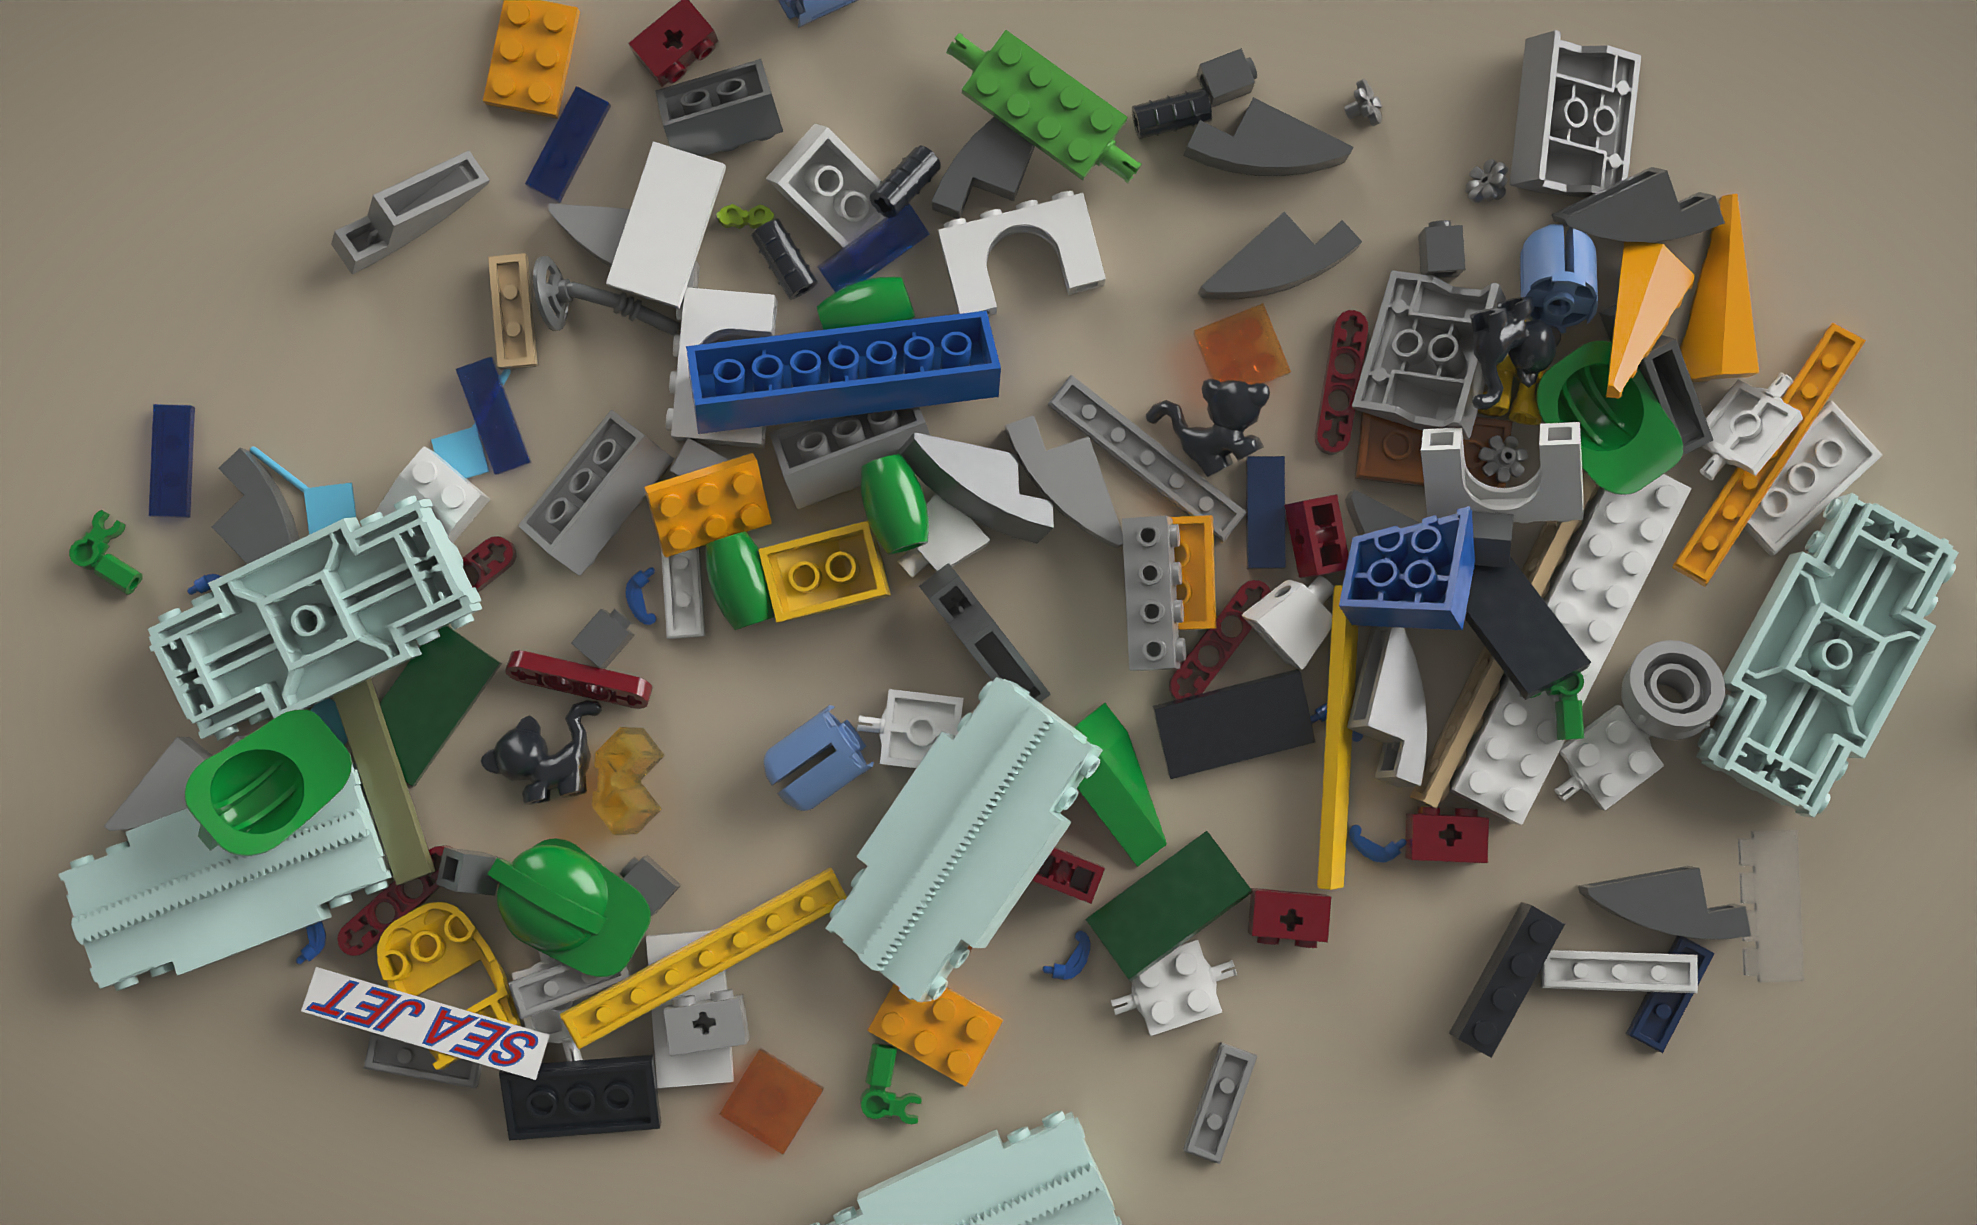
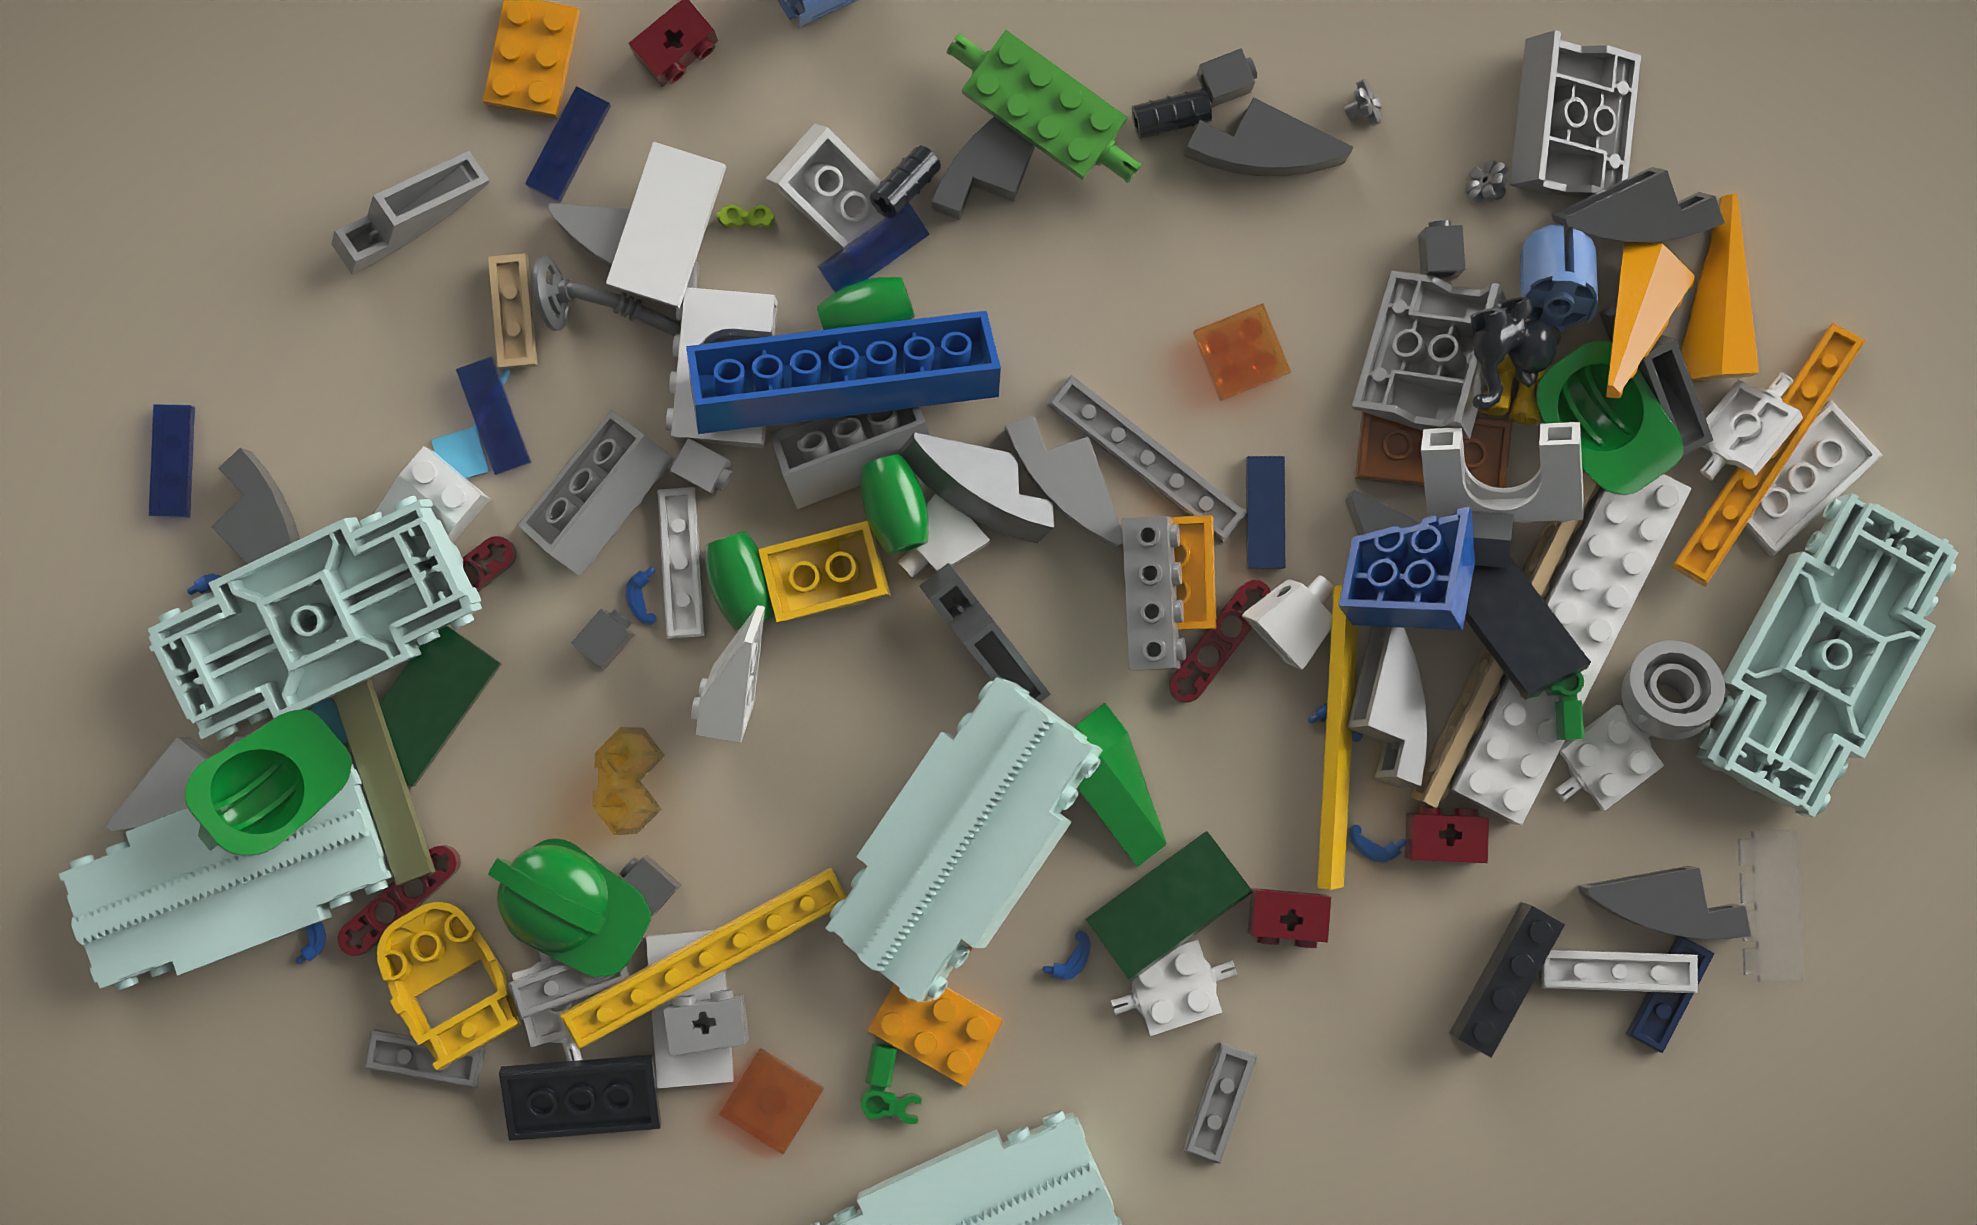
(91, 551): green bar -> none
(323, 503): medium azure piece -> none
(425, 1023): sticker -> none
(467, 871): dark grey brick -> none
(524, 756): black animal -> none
(578, 679): dark red beam -> none
(708, 504): light orange plate -> none
(719, 110): dark grey slope -> none
(730, 690): none -> white slope
(784, 258): black axle -> none
(806, 744): medium blue cylinder -> none
(913, 725): white plate -> none
(1060, 222): white arch -> none
(1070, 875): dark red brick -> none
(1232, 409): black animal -> none
(1234, 724): black tile -> none
(1279, 261): dark grey slope -> none
(1317, 536): dark red brick -> none
(1341, 382): dark red beam -> none
(1496, 458): flat silver plant -> none

